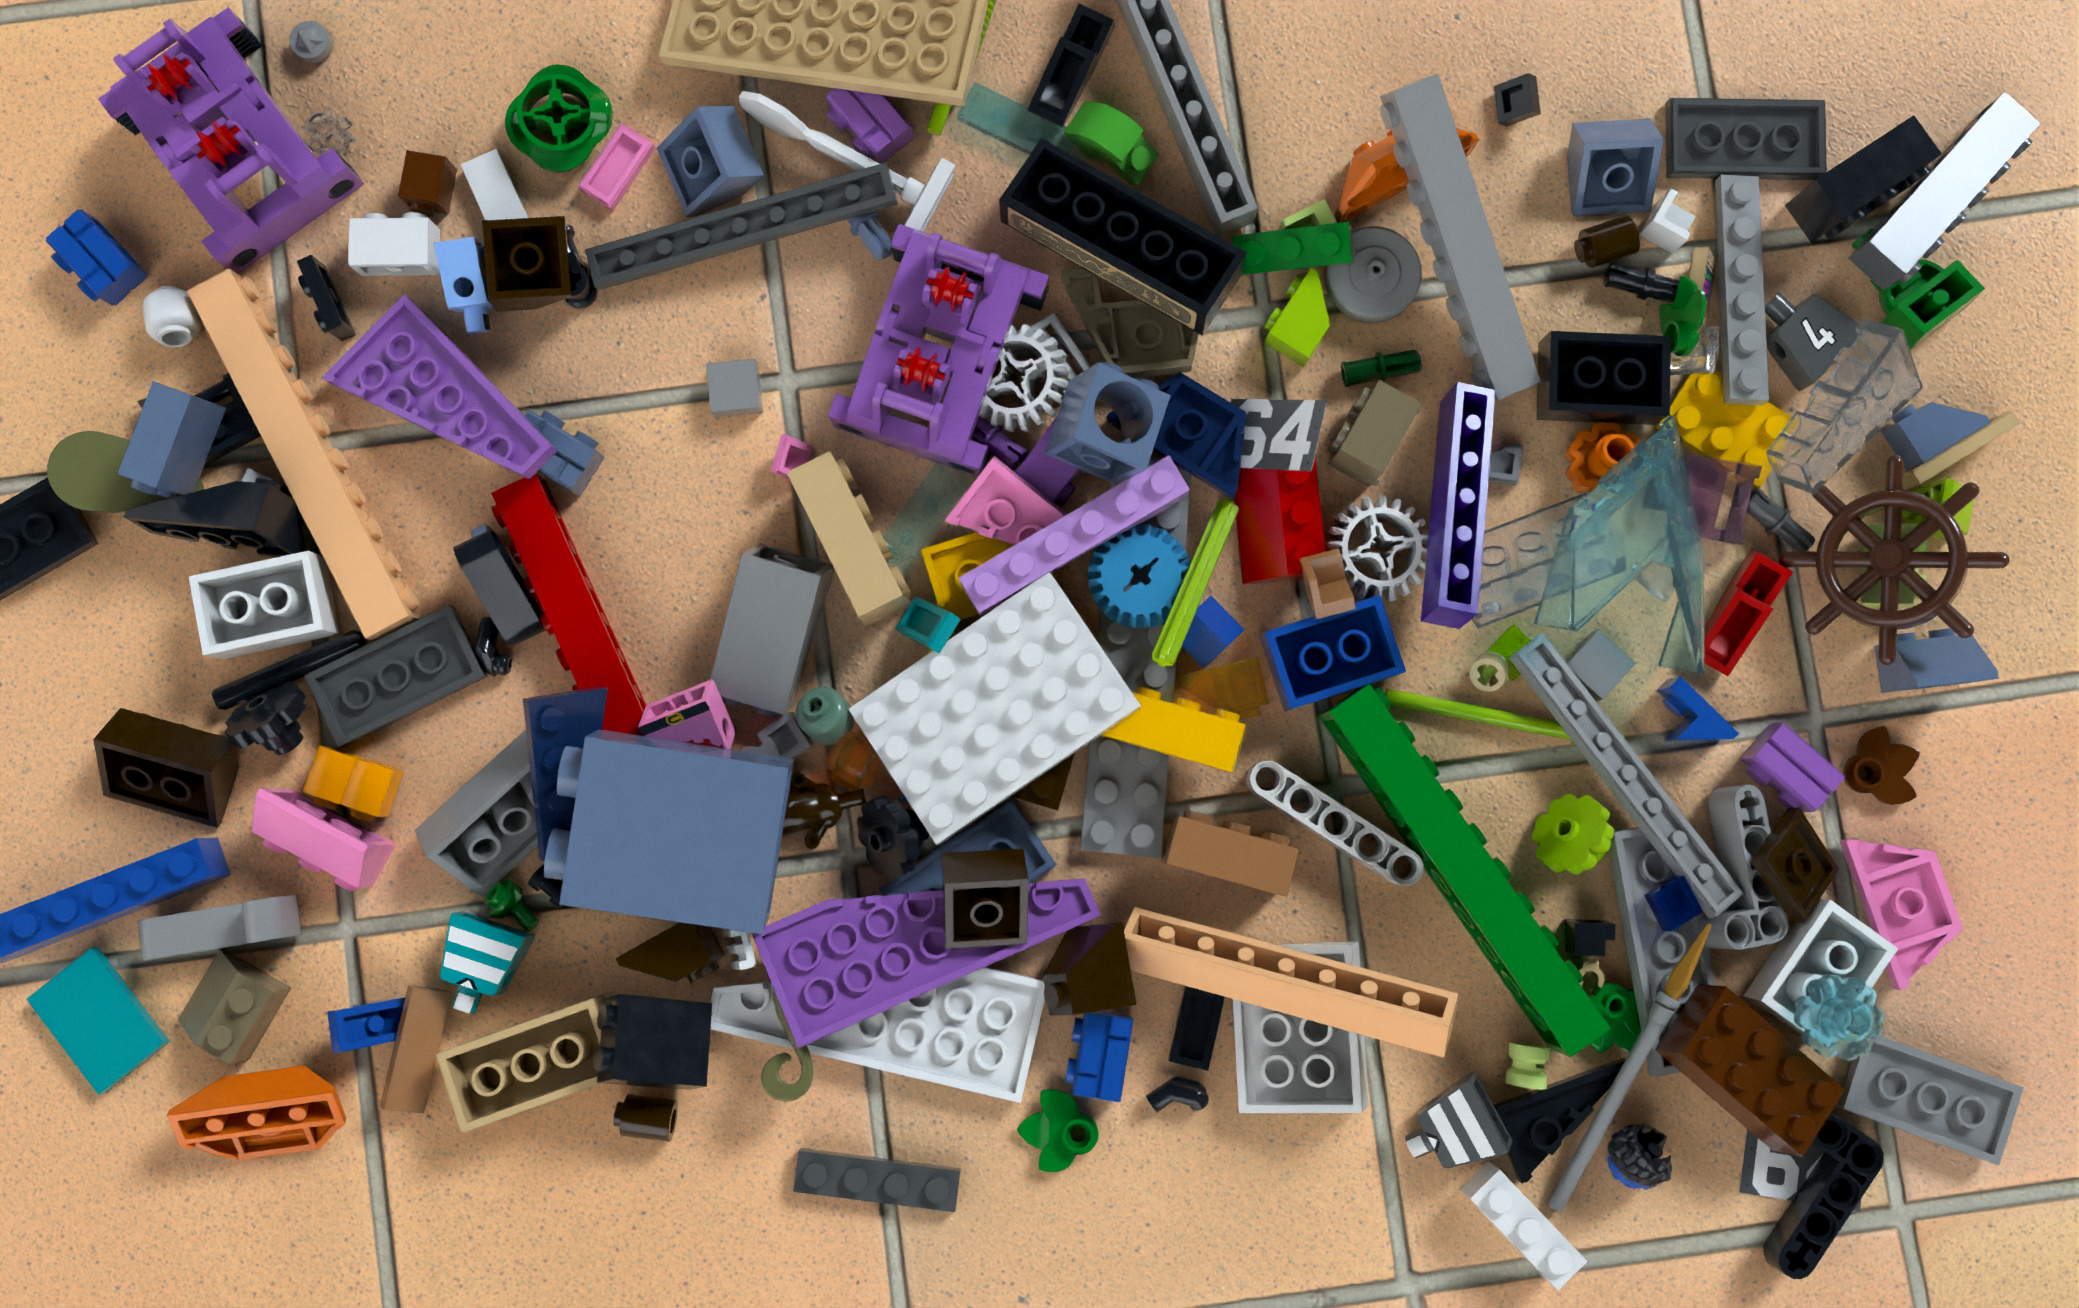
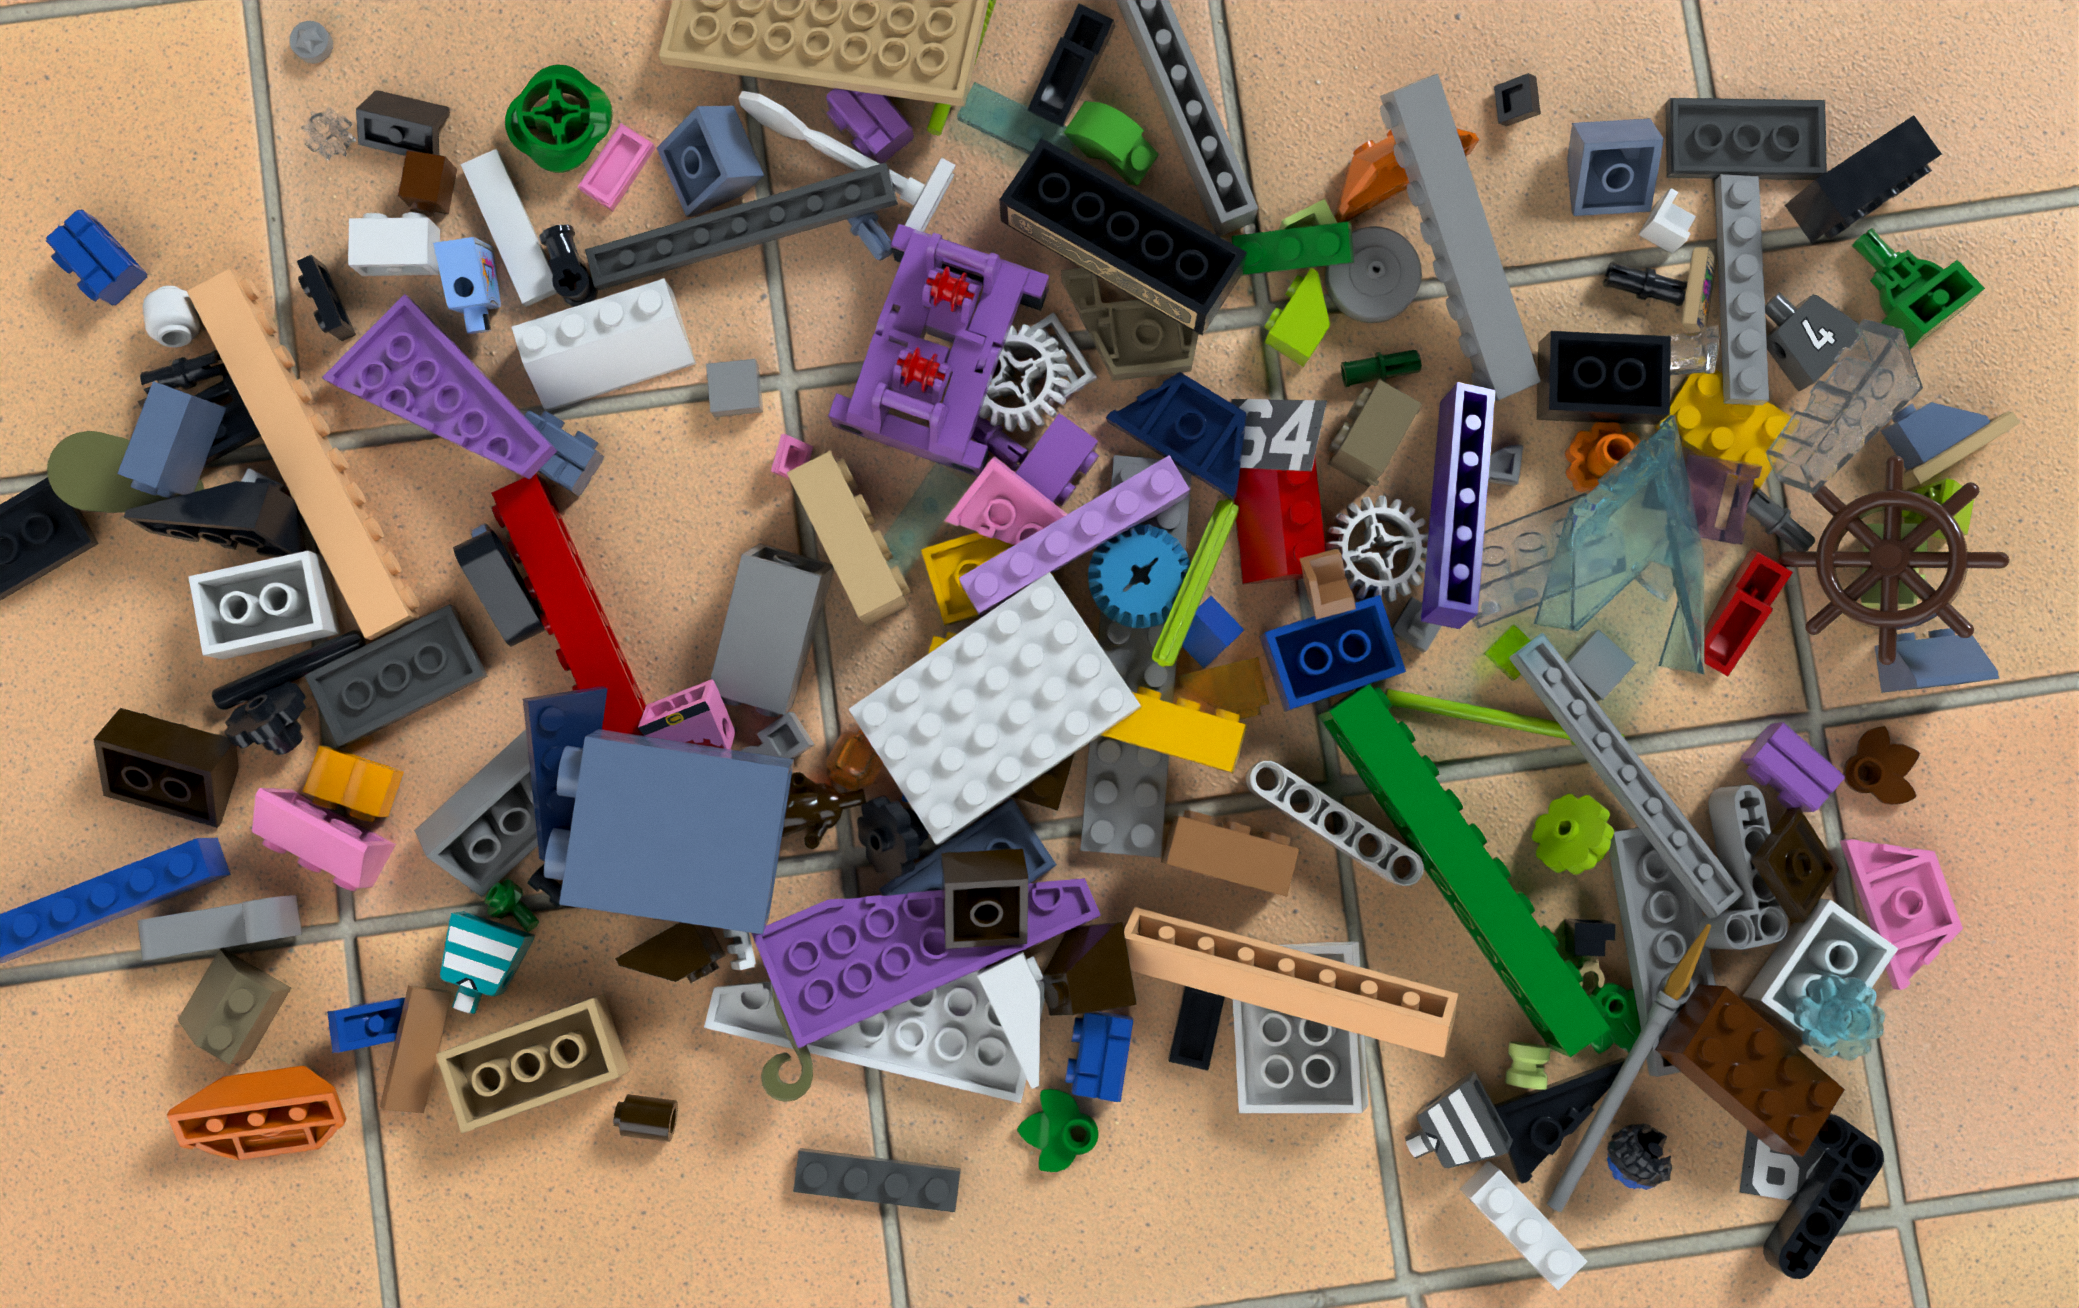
(98, 1020): teal tile -> none
(185, 372): none -> black pin
(217, 155): medium lavender container -> none
(399, 123): none -> black panel
(487, 651): black arm -> none
(526, 262): dark brown slope -> none
(604, 345): none -> white slope
(653, 1042): black brick -> none
(824, 715): sand green head -> none
(927, 624): teal tile -> none
(1016, 1001): none -> white slope
(1080, 441): sand blue brick -> none
(1179, 1090): black arm -> none
(1411, 629): none -> light grey tile
(1477, 668): tan bush -> none
(1607, 242): dark brown brick -> none
(1673, 903): clear blue plate -> none
(1683, 317): green plate -> none
(1700, 720): blue slope -> none
(1932, 1098): light grey plate -> none
(1941, 196): brick -> none

